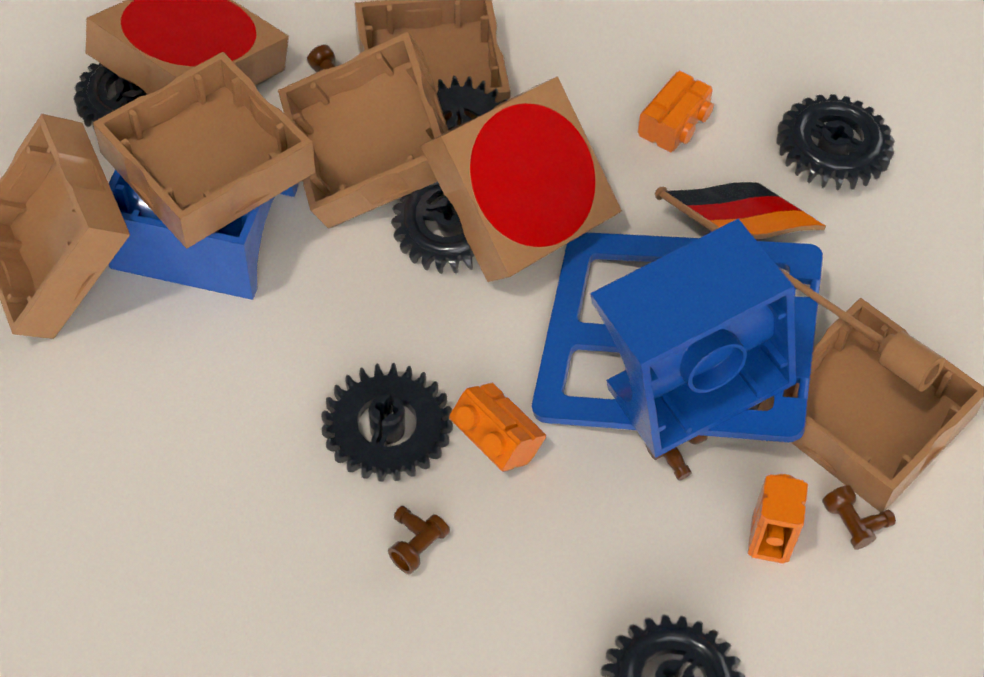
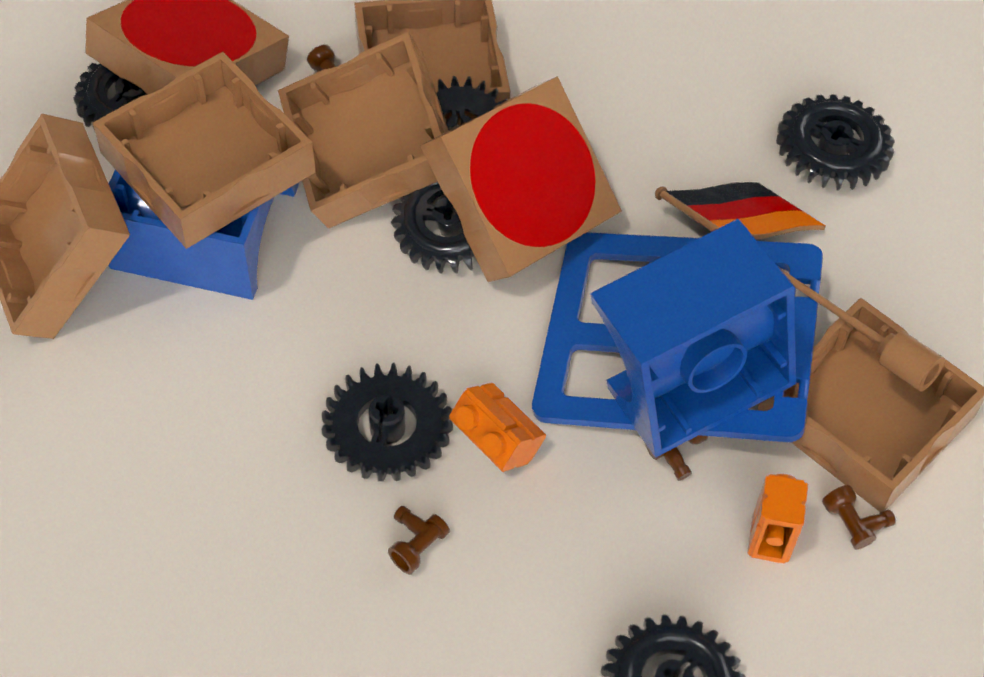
(676, 111): orange brick -> none

